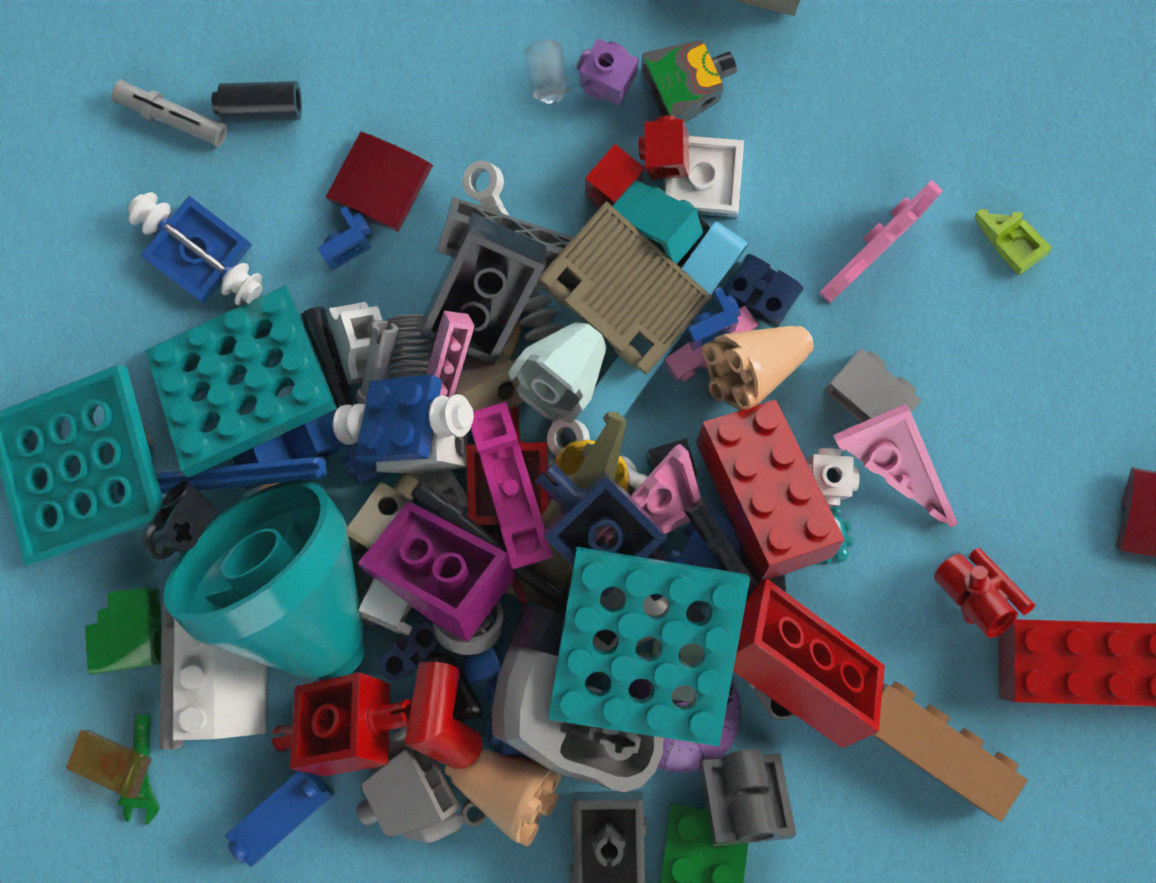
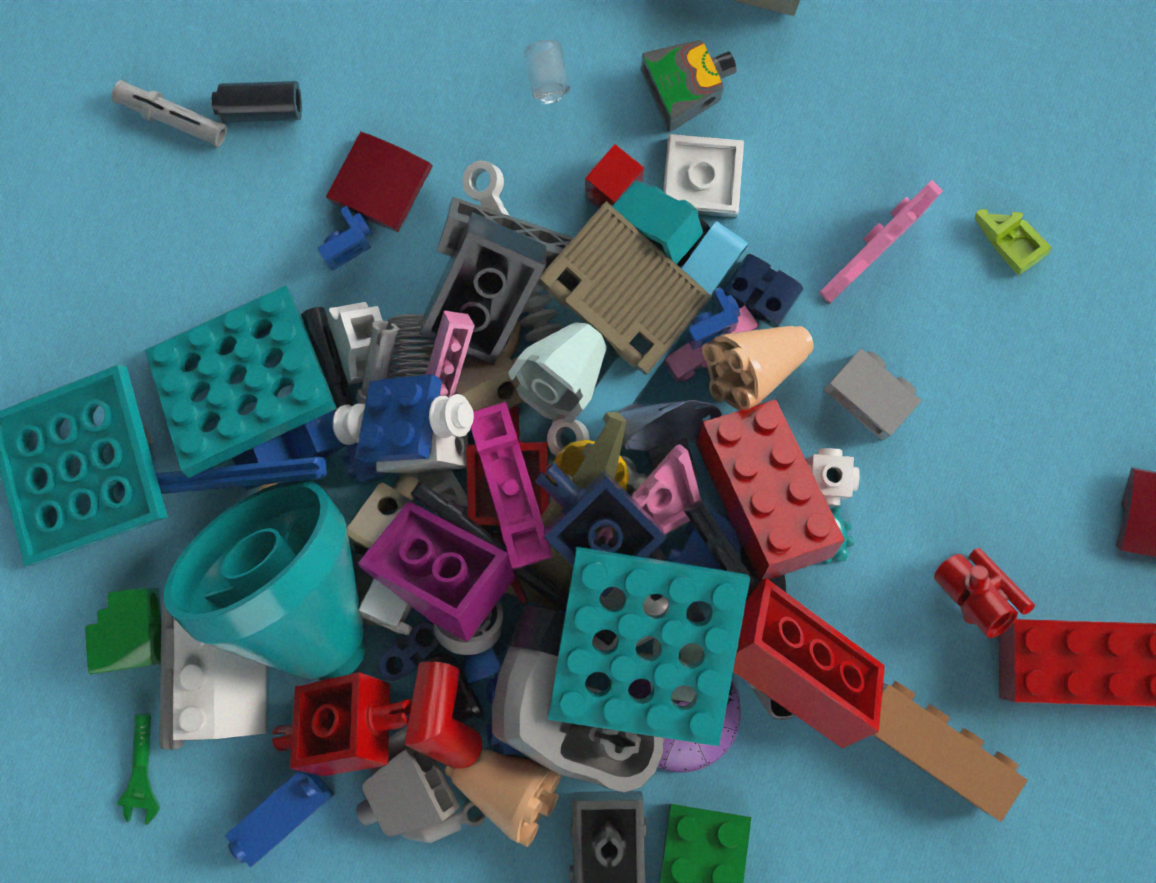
(108, 763): clear orange plate -> none
(178, 522): black piece -> none
(195, 249): blue plate -> none
(607, 71): medium lavender brick -> none
(664, 423): none -> sand blue piece
(665, 148): red brick -> none
(746, 798): dark grey plate -> none
(896, 451): bright pink wing -> none

